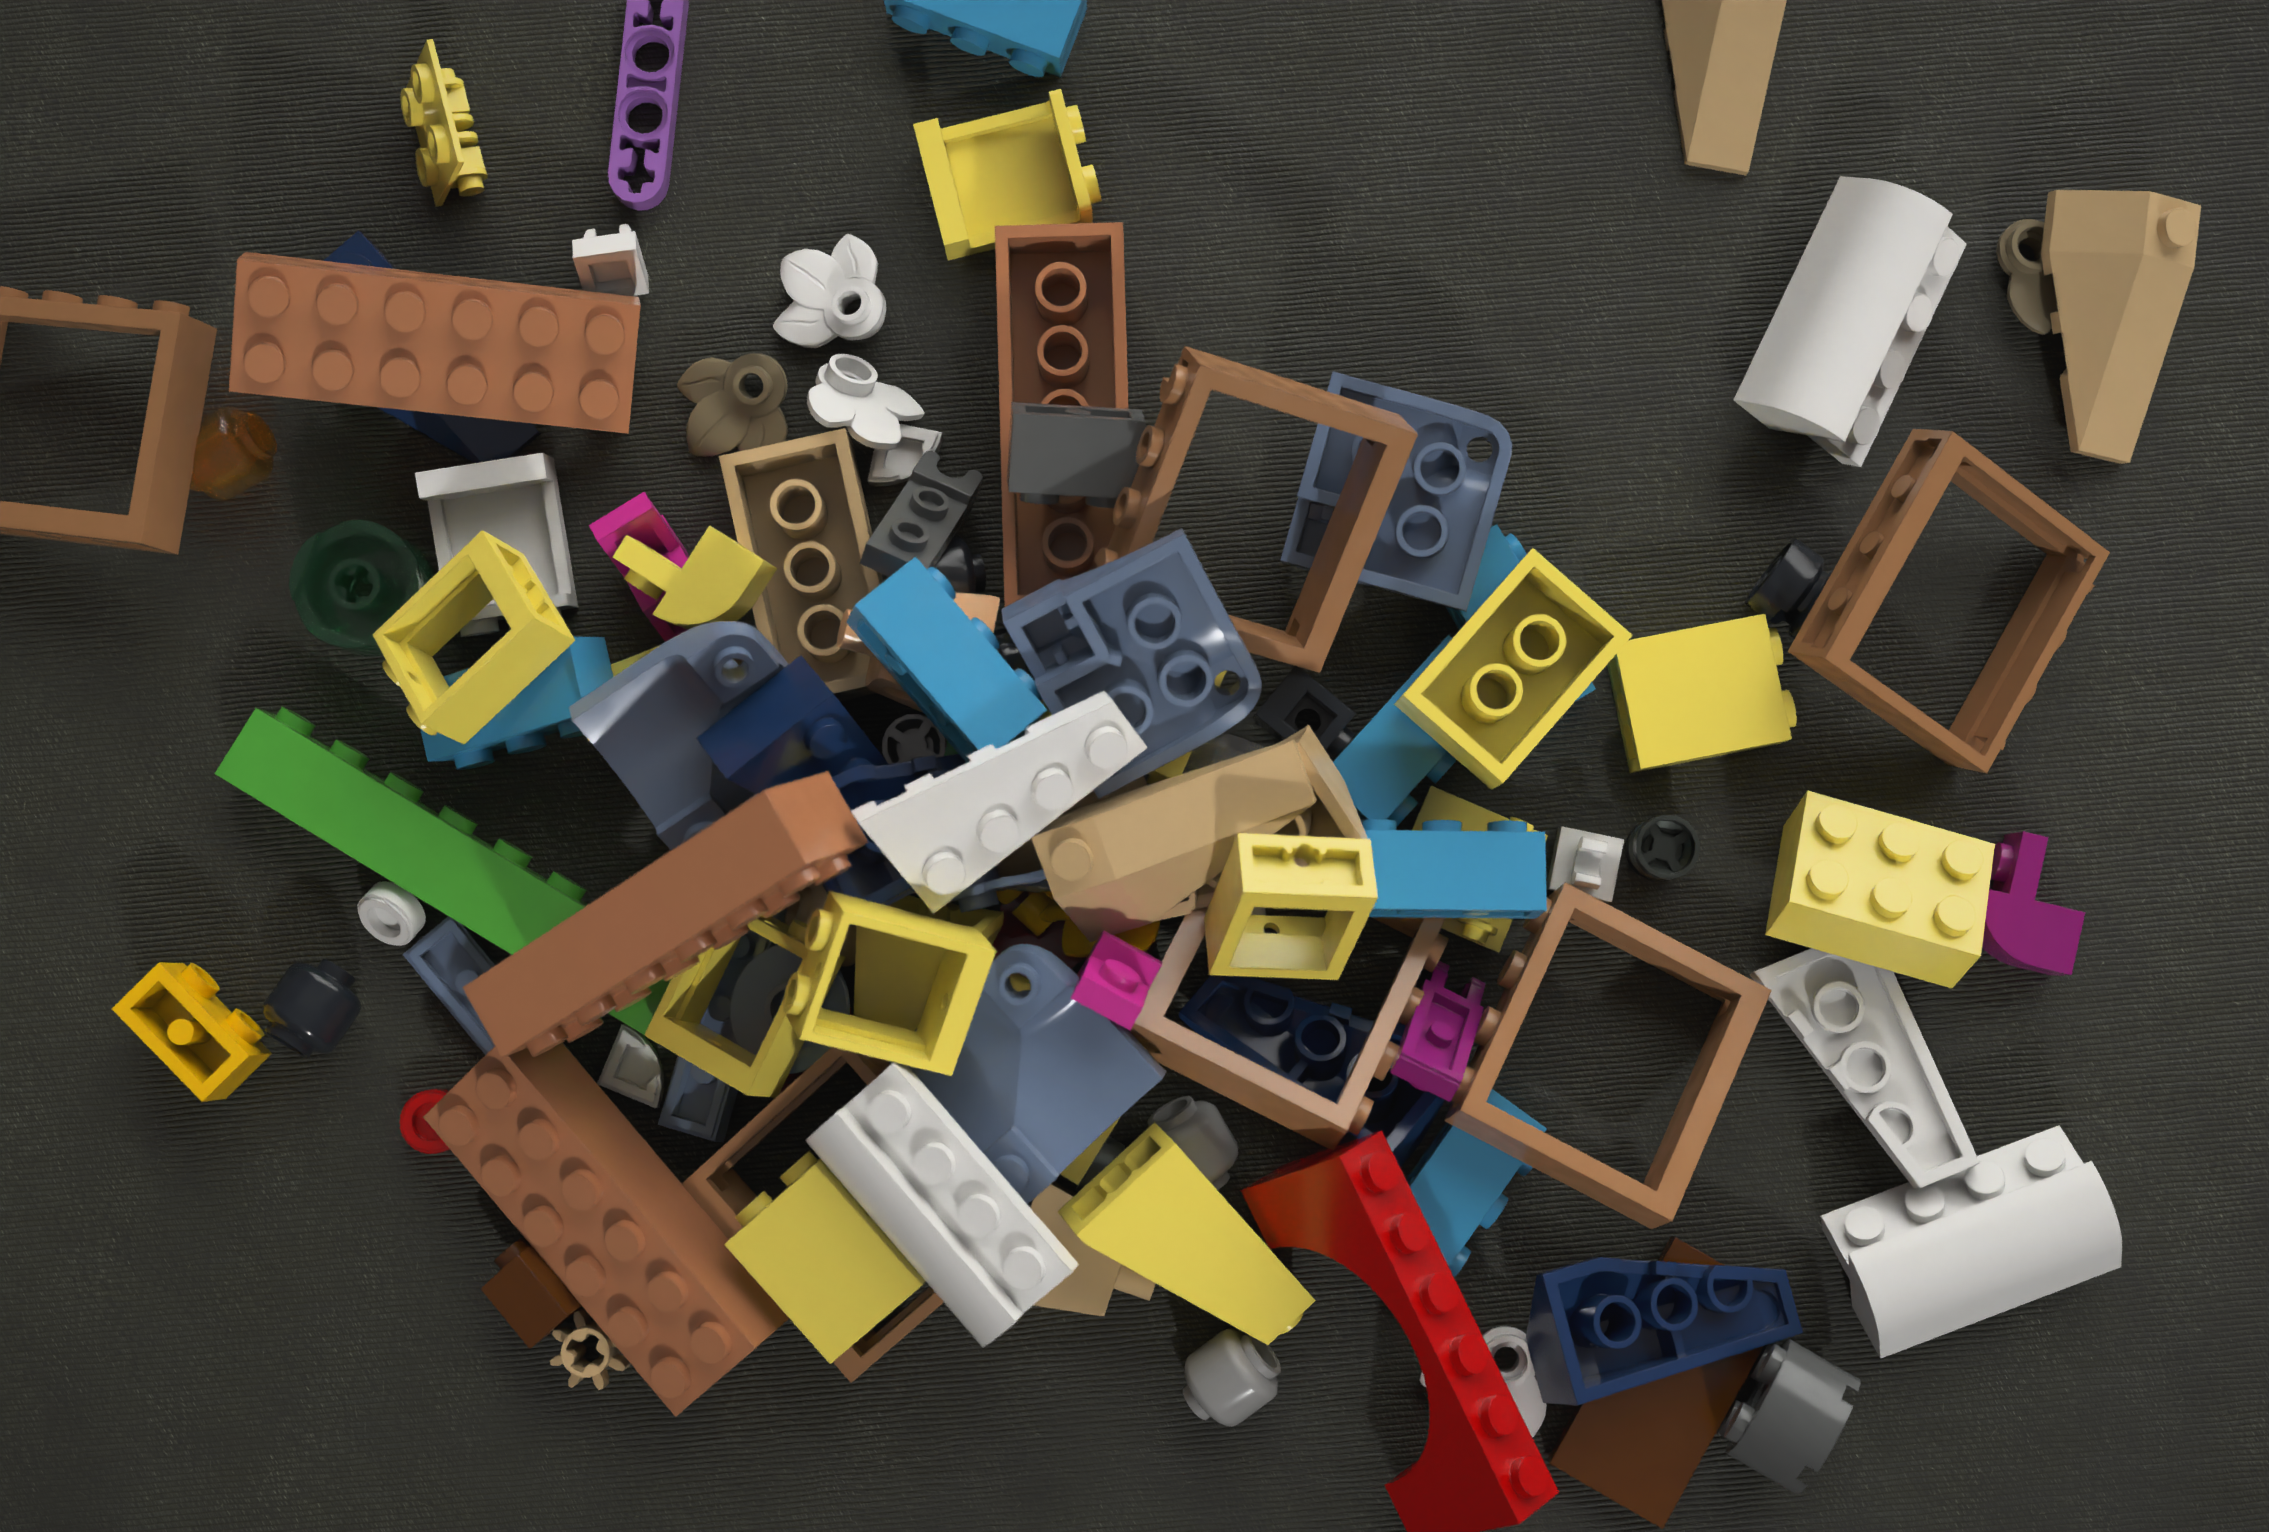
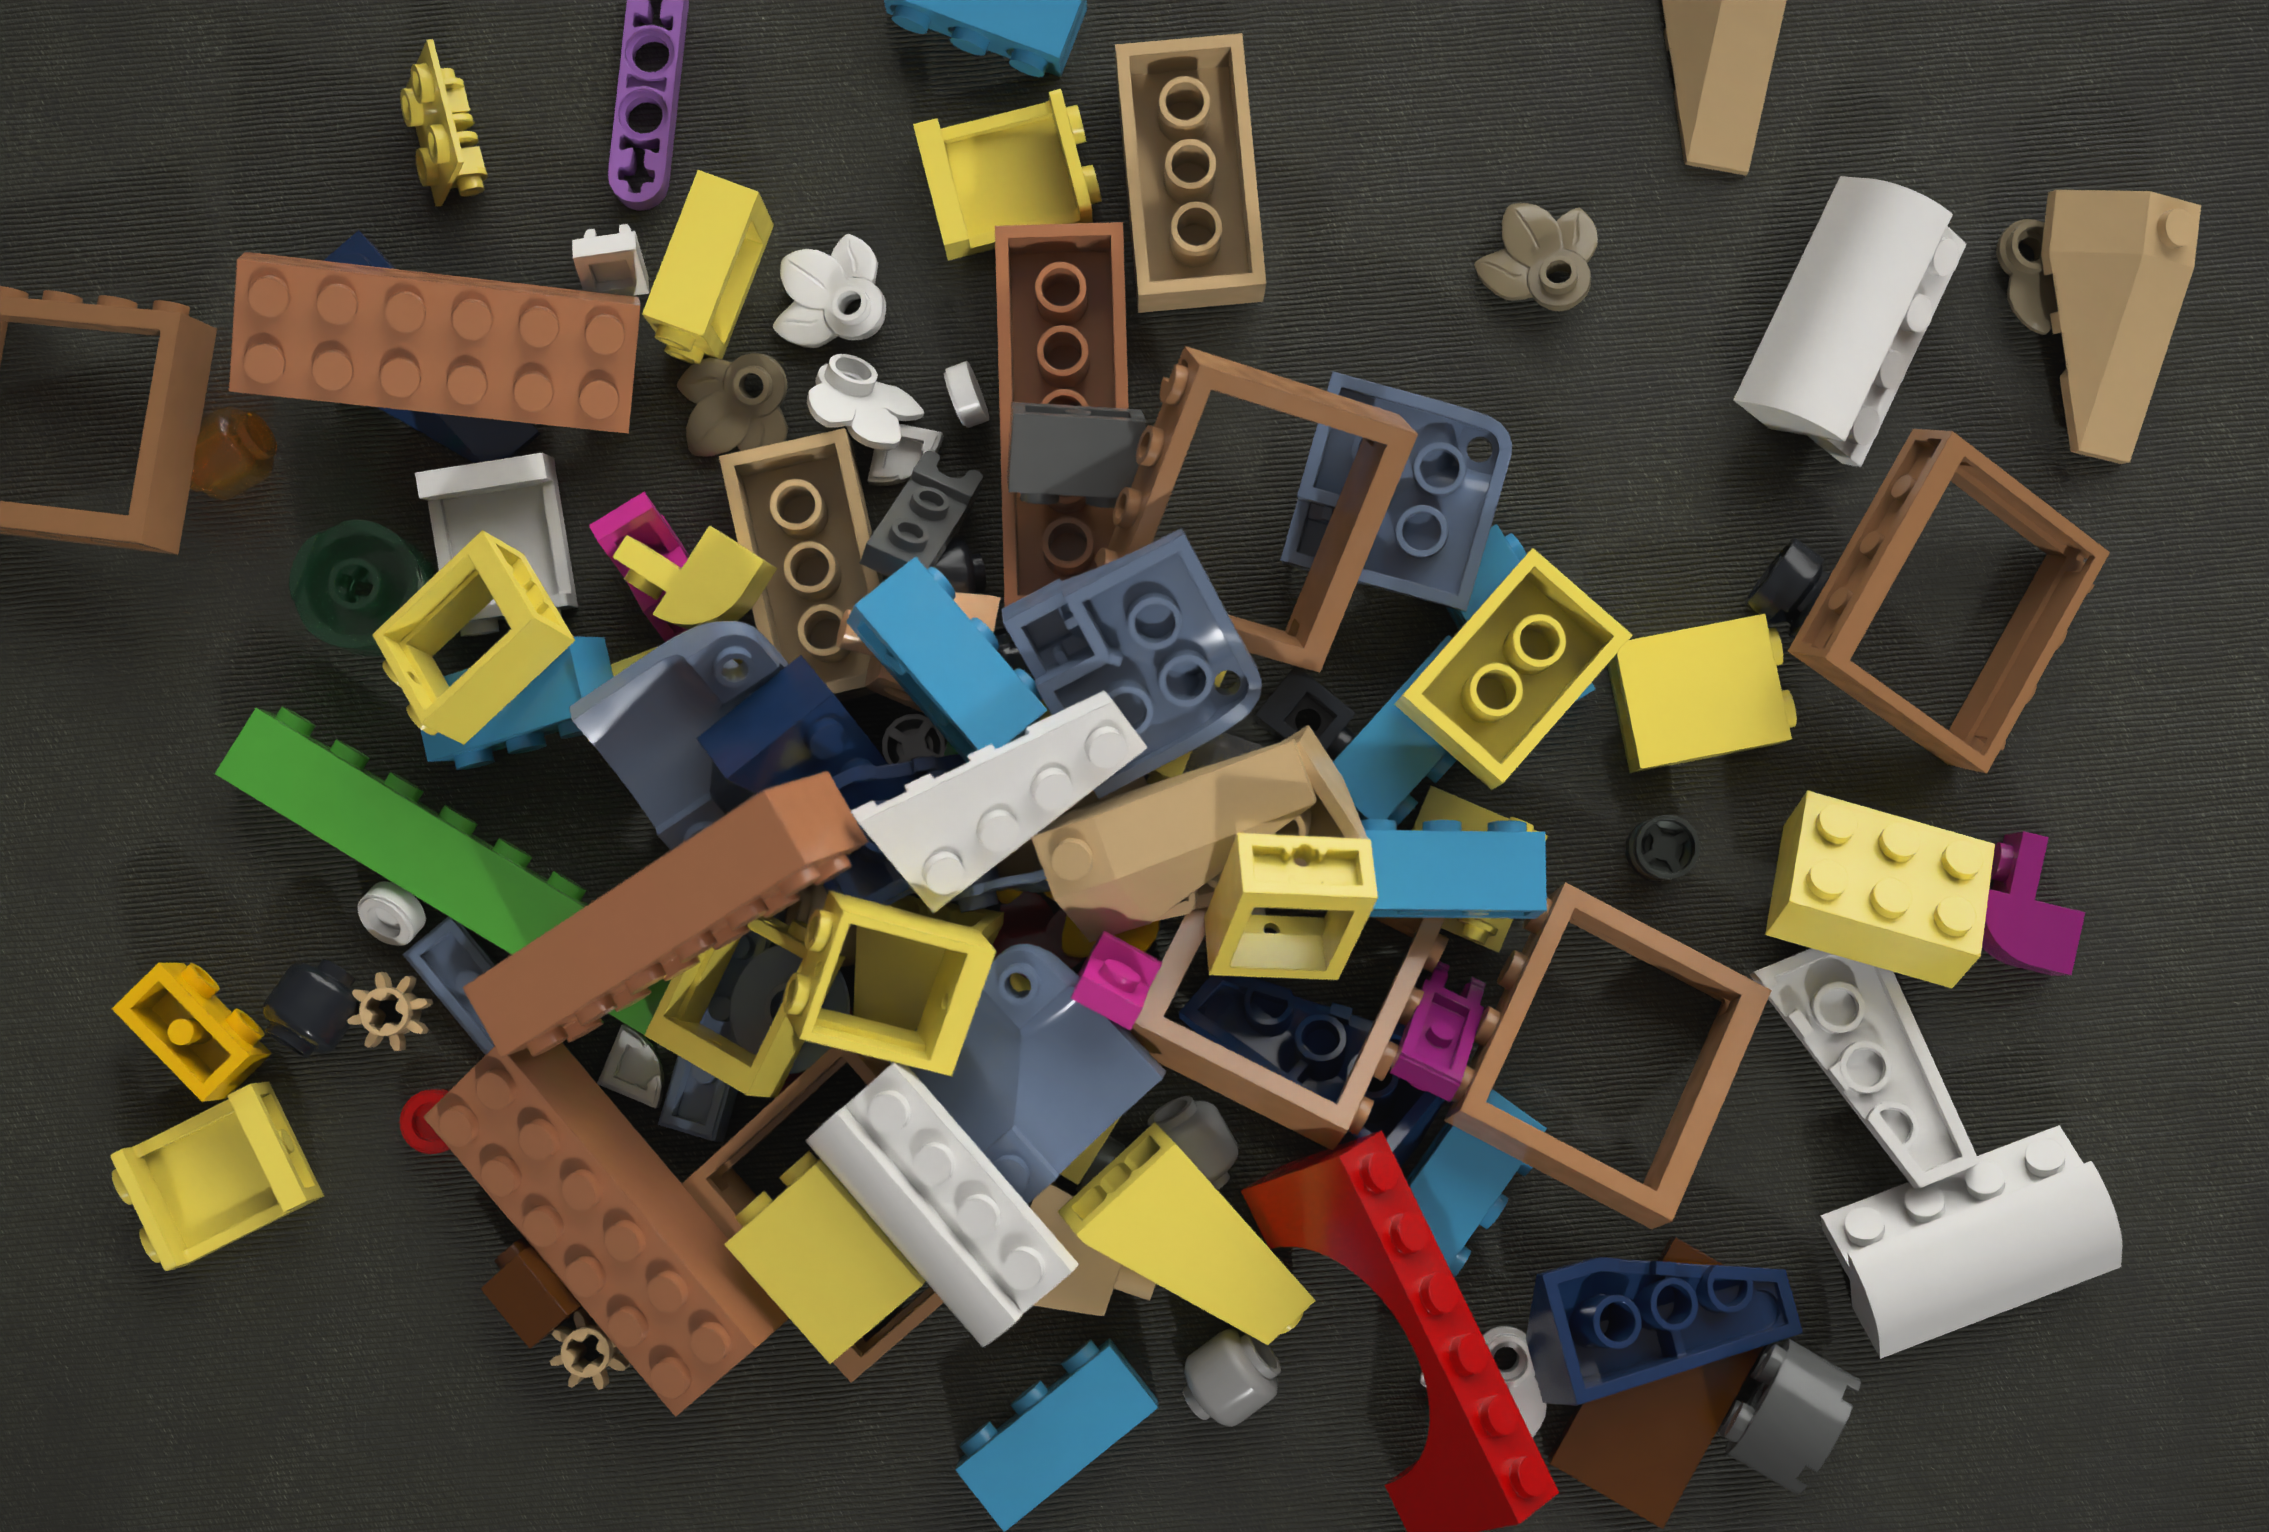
(215, 1177): none -> light yellow panel
(372, 1017): none -> tan gear
(708, 268): none -> light yellow window
(966, 394): none -> white tile
(1039, 912): yellow hand -> none
(1054, 1432): none -> dark azure brick
(1190, 173): none -> tan brick
(1534, 250): none -> dark tan plate
(1585, 862): white tile -> none

